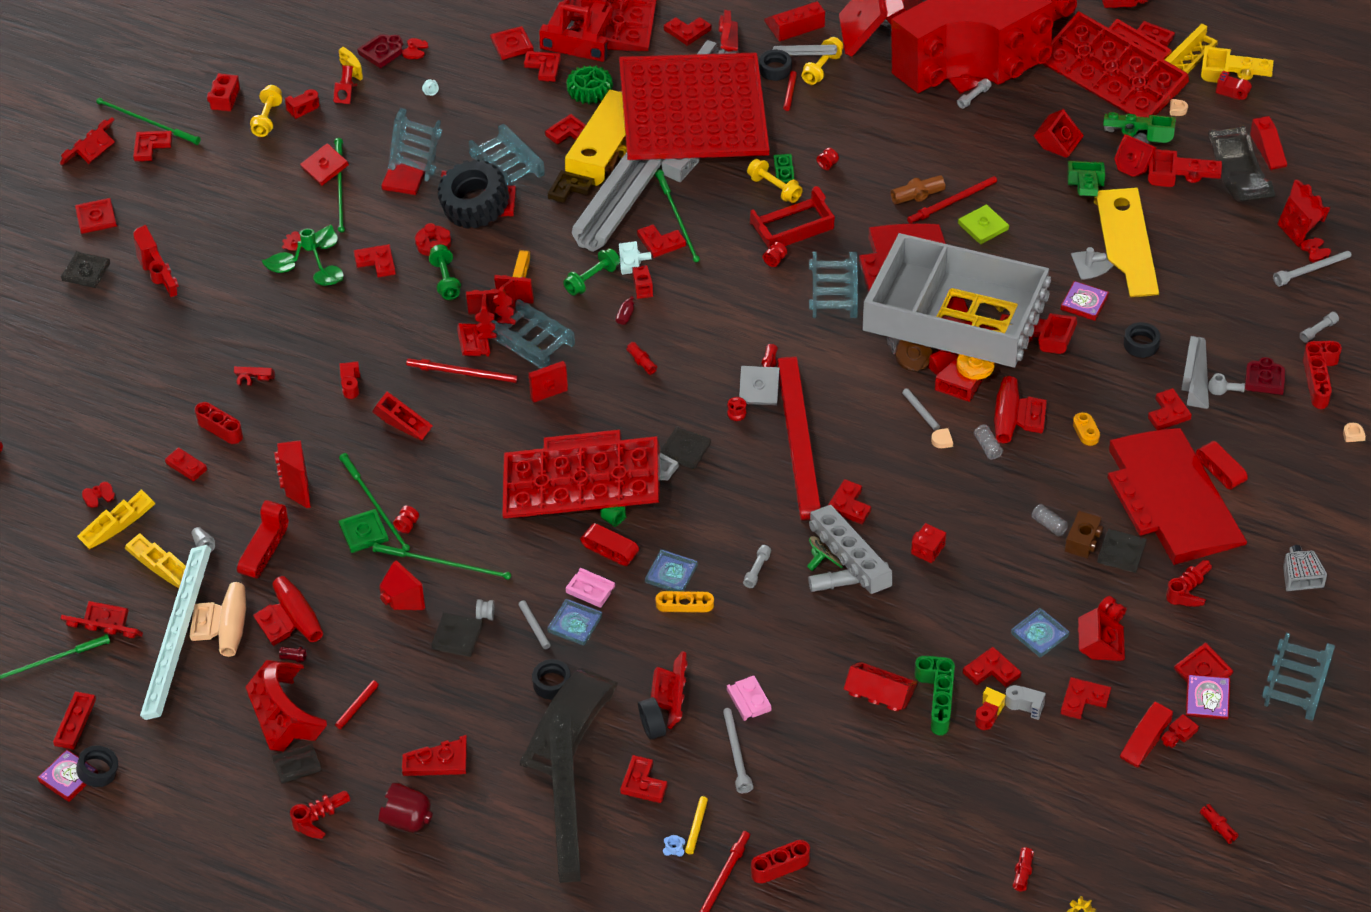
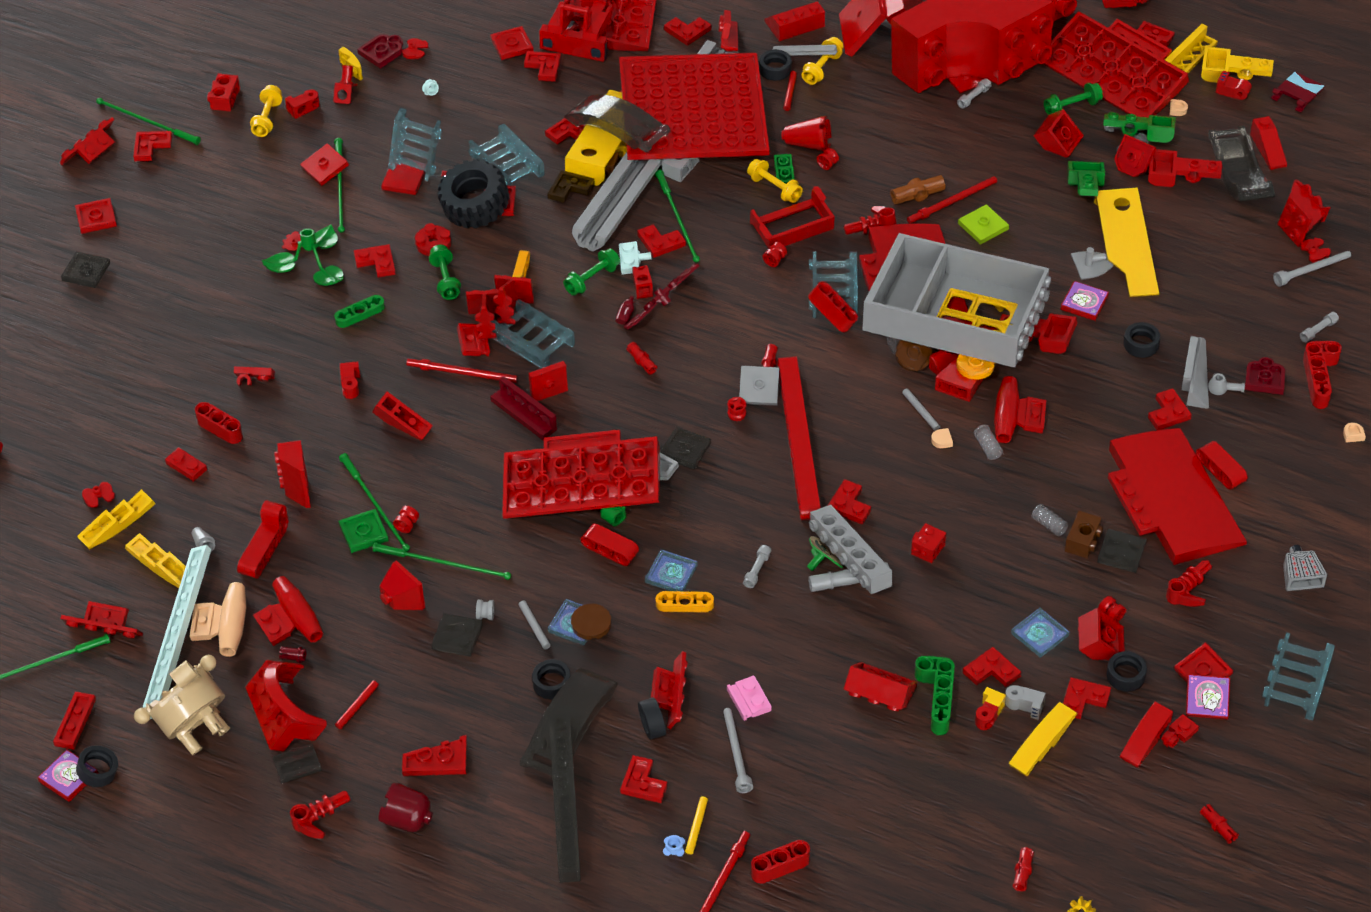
(151, 260): red plate -> none
(188, 704): none -> tan piece
(343, 316): none -> green beam
(524, 409): none -> dark red fence
(589, 84): green gear -> none
(590, 587): bright pink plate -> none
(591, 621): none -> reddish brown tile
(620, 119): none -> clear smoke windscreen
(661, 296): none -> dark red piece
(809, 134): none -> red cone
(833, 306): none -> red beam
(885, 216): none -> red piece
(1042, 738): none -> yellow slope
(1083, 425): light orange plate -> none
(1092, 93): none -> green piece
(1122, 683): none -> black tyre
(1299, 88): none -> dark red flag

